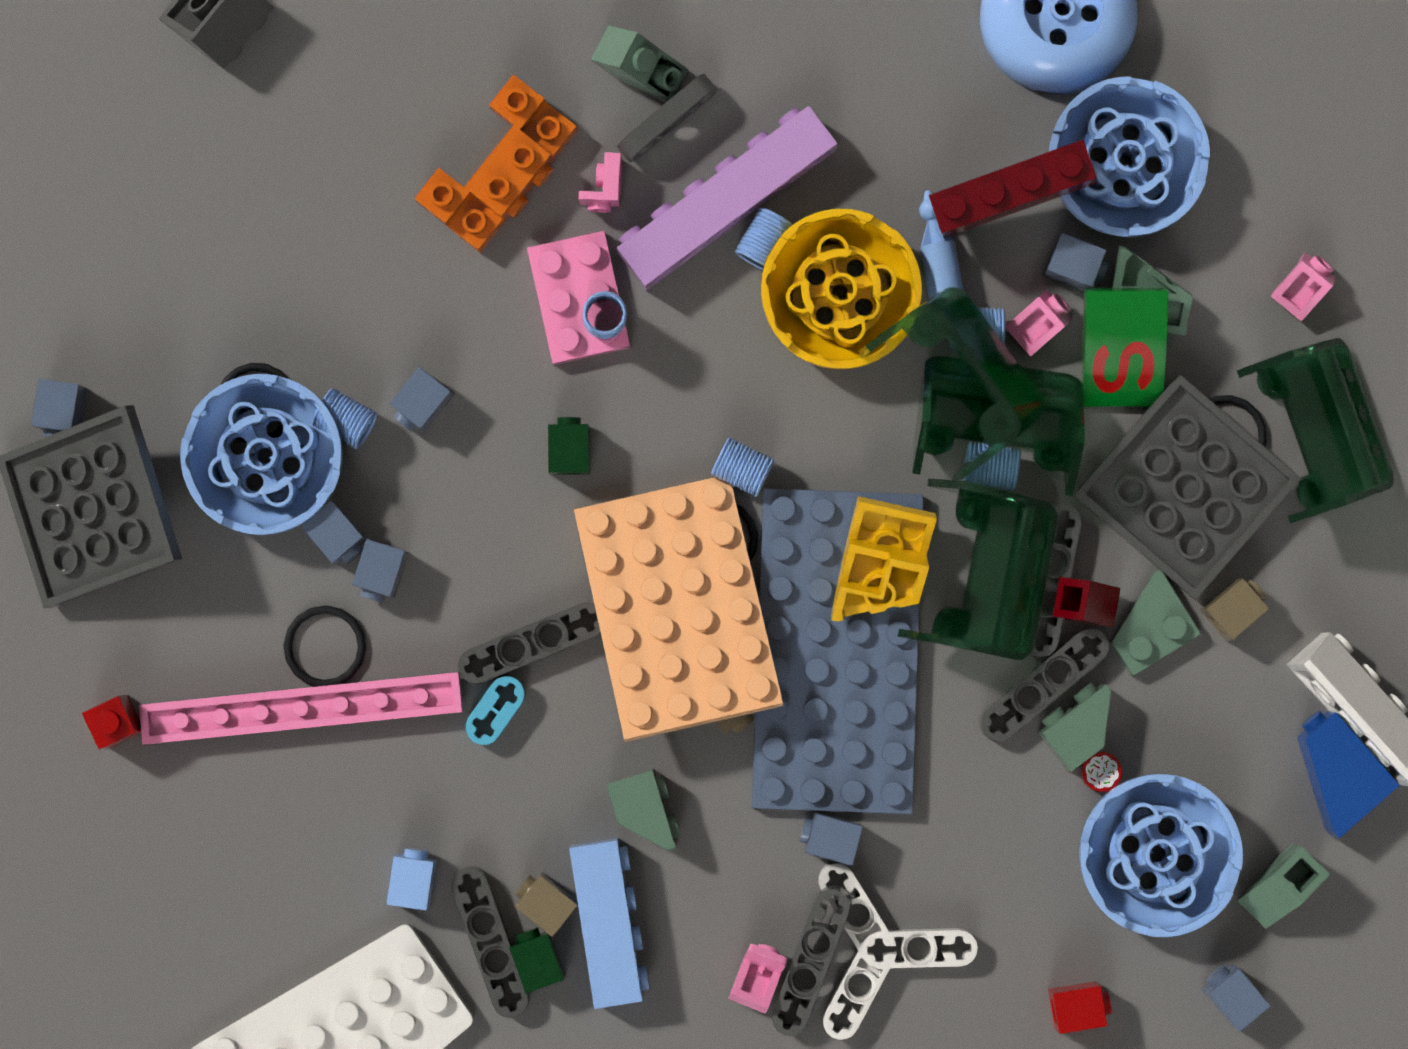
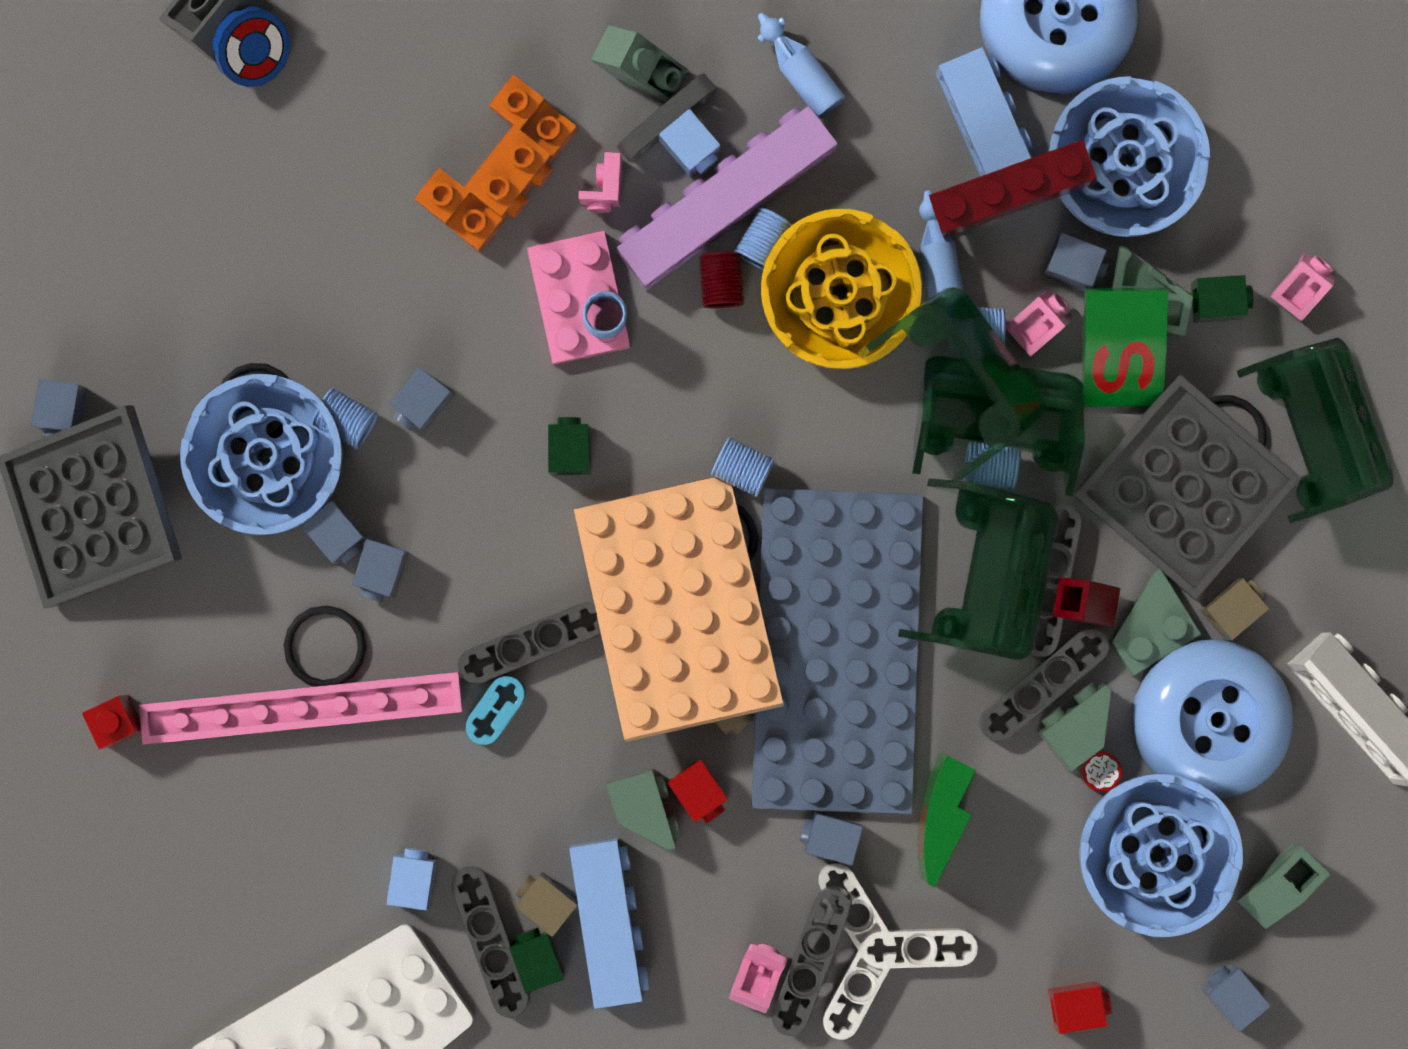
(251, 46): none -> tile
(690, 144): none -> light blue brick
(699, 792): none -> red brick
(721, 279): none -> dark red piece
(801, 68): none -> light blue wheel
(883, 558): yellow slope -> none
(940, 817): none -> green slope
(983, 111): none -> light blue brick
(1202, 671): none -> light blue brick
(1221, 298): none -> dark green brick
(1342, 772): blue slope -> none

